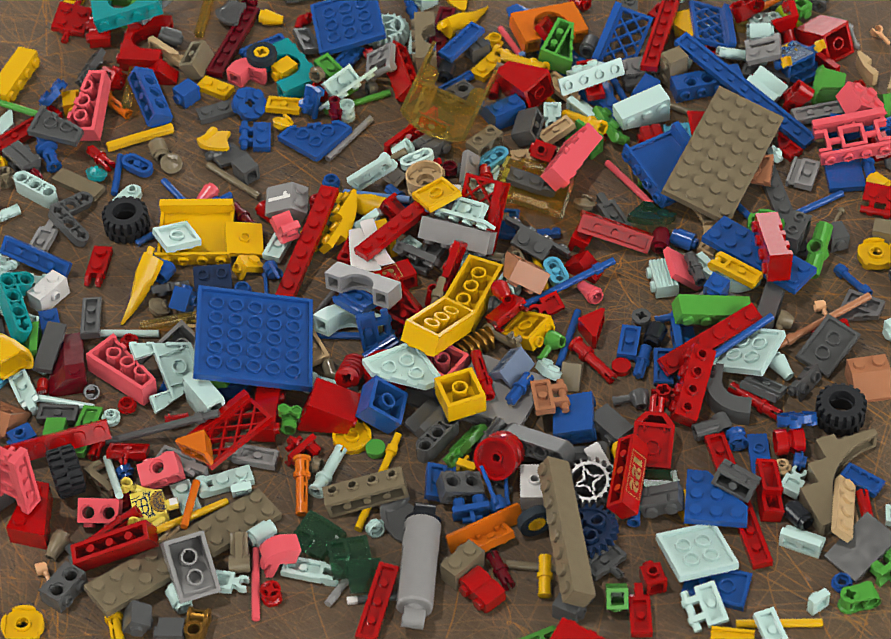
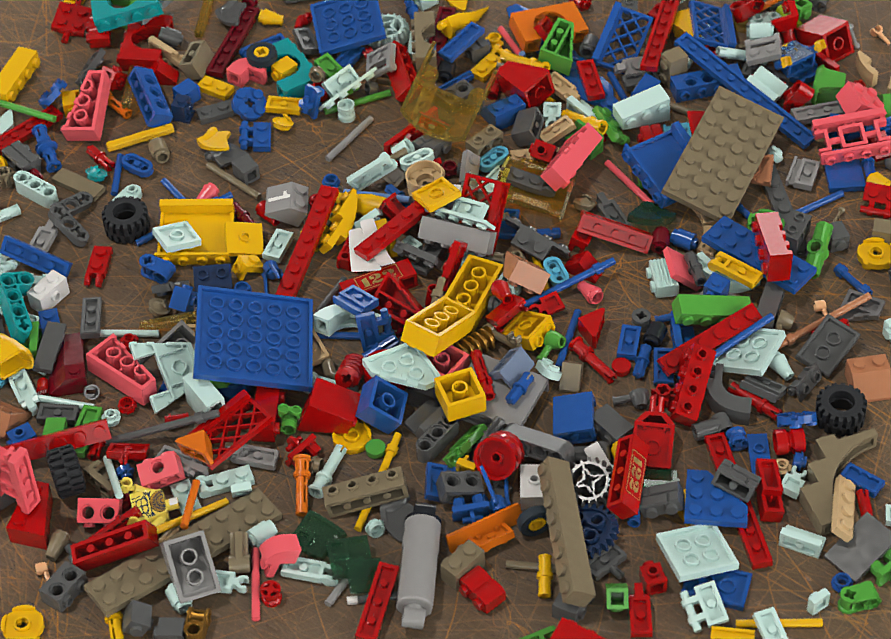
(53, 128): dark grey wing -> none
(145, 276): yellow piece -> none
(171, 163): dark tan hat -> none
(182, 109): none -> dark blue brick
(285, 227): coral brick -> none
(315, 138): blue plate -> none
(335, 111): dark red pin -> none
(345, 277): light grey arch -> none
(485, 171): red pin -> none
(500, 570): dark red pin -> none
(543, 398): nougat plate -> none
(589, 75): light aqua bracket -> none
(788, 147): red tile -> none
(798, 515): black brick -> none

